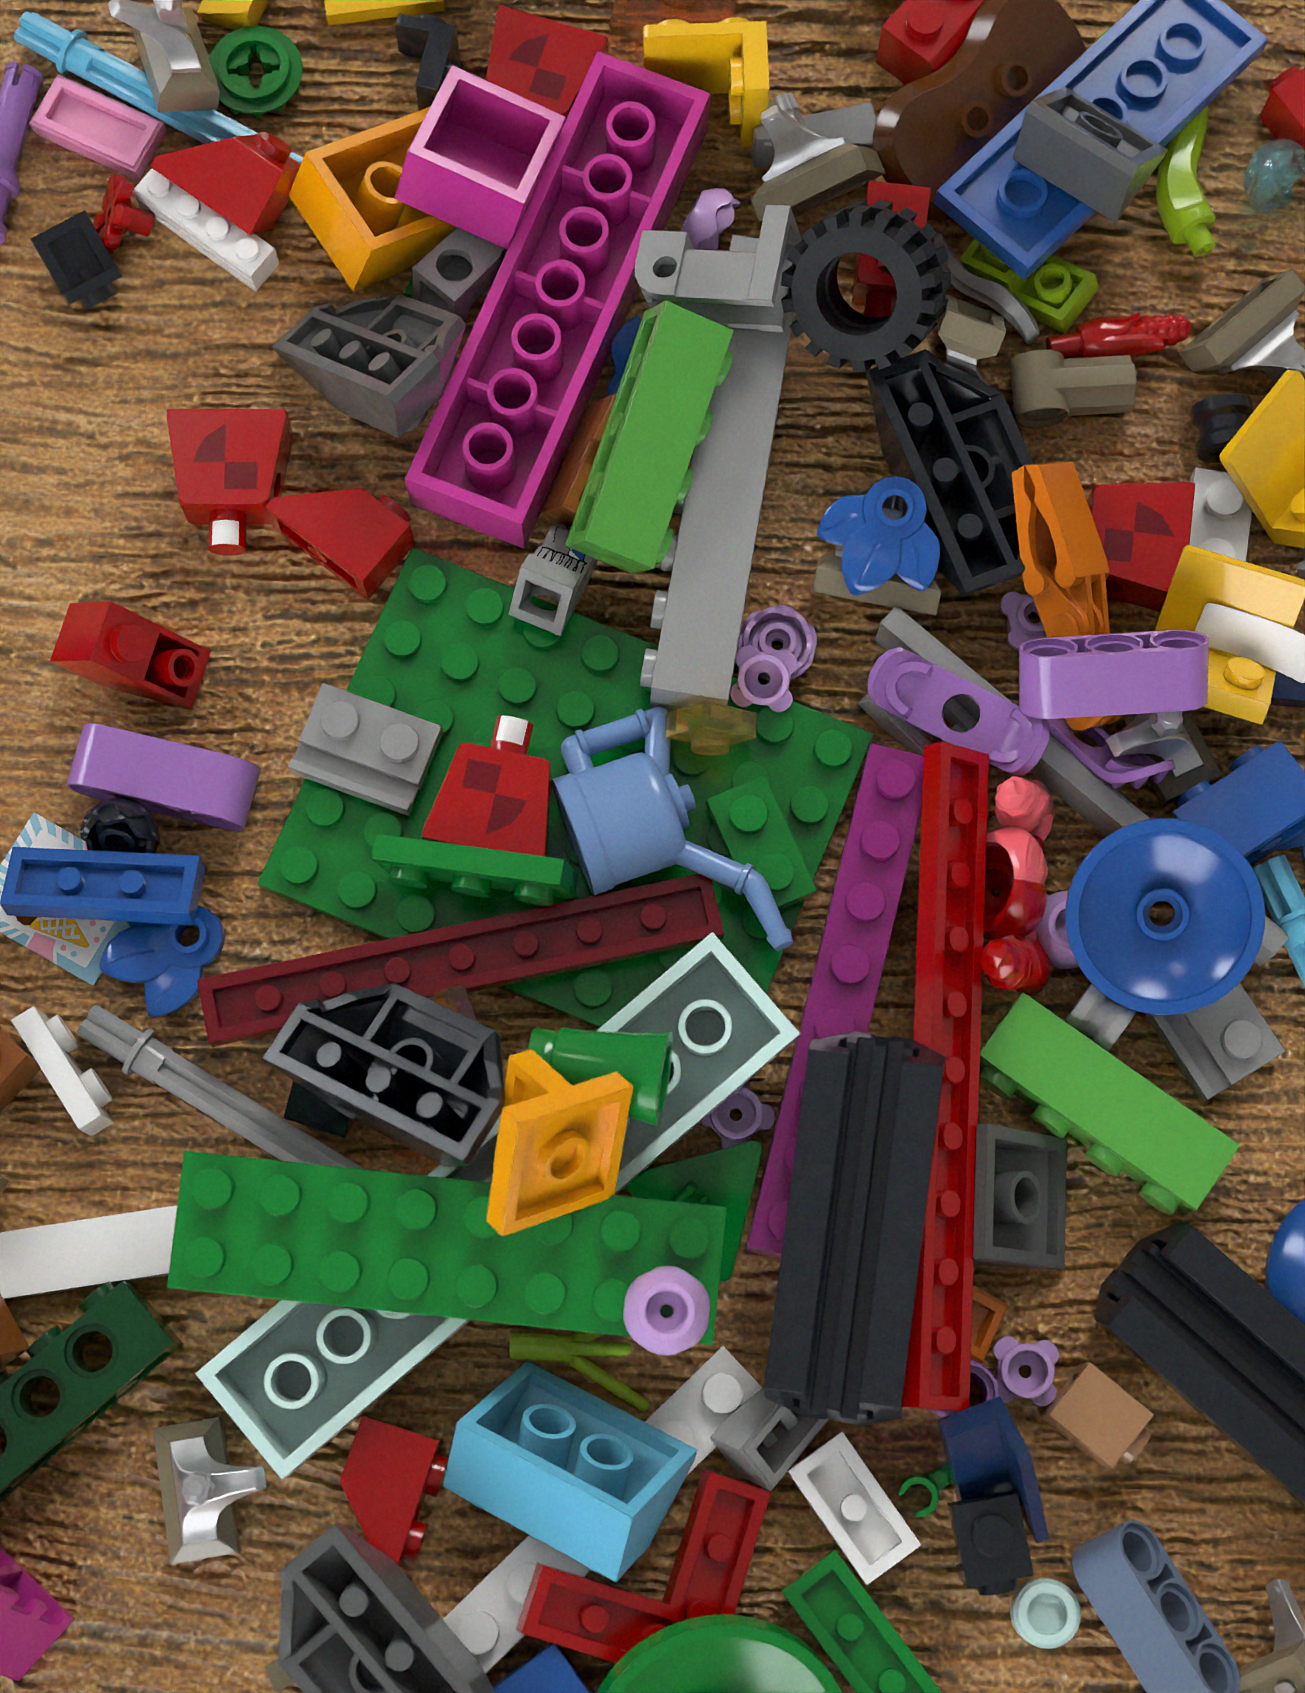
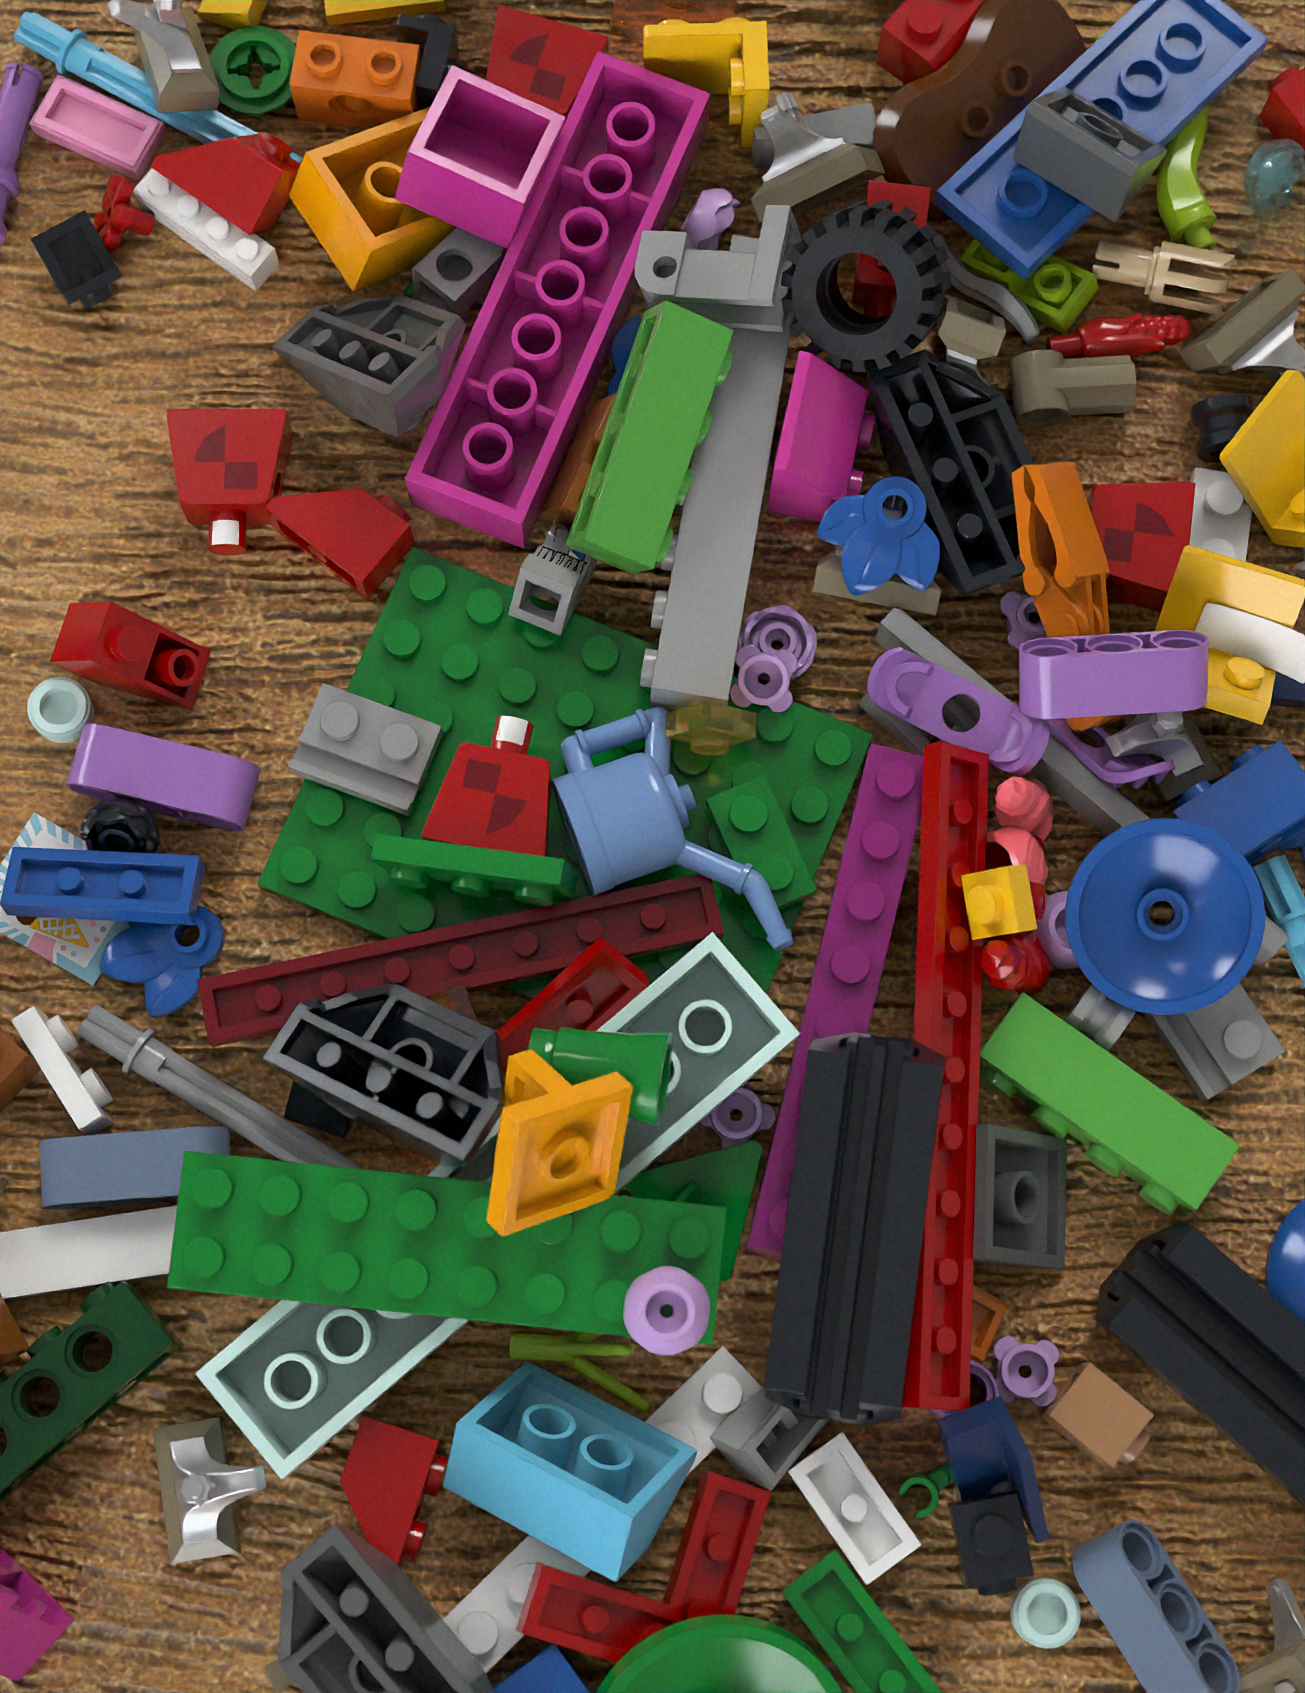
(60, 709): none -> light aqua tile
(121, 1166): none -> sand blue beam
(353, 79): none -> orange brick
(578, 998): none -> red plate
(819, 441): none -> dark pink slope
(999, 901): none -> yellow plate
(1154, 271): none -> tan arm

